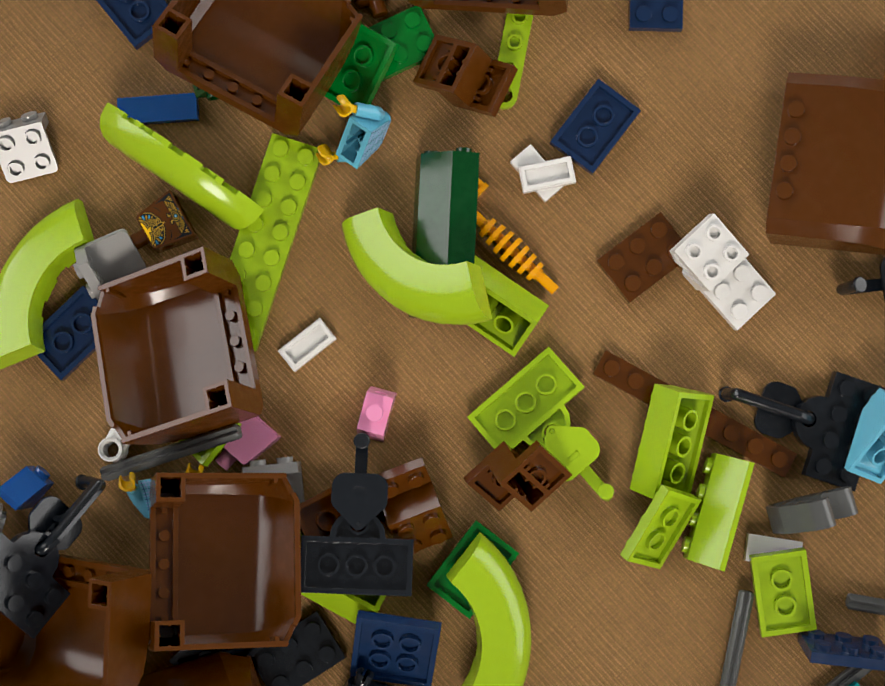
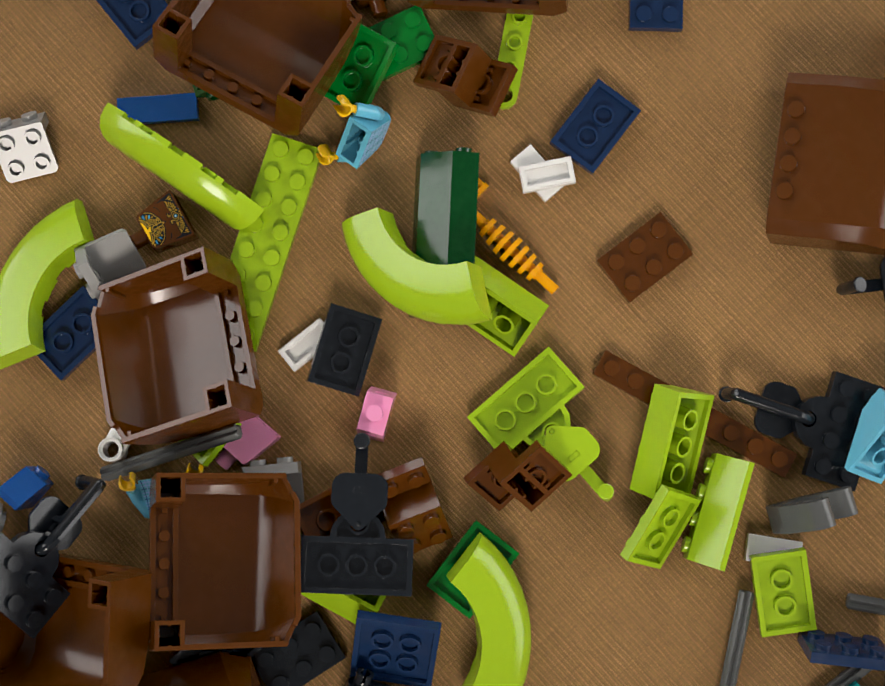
(344, 349): none -> black plate
(719, 269): white piece -> none

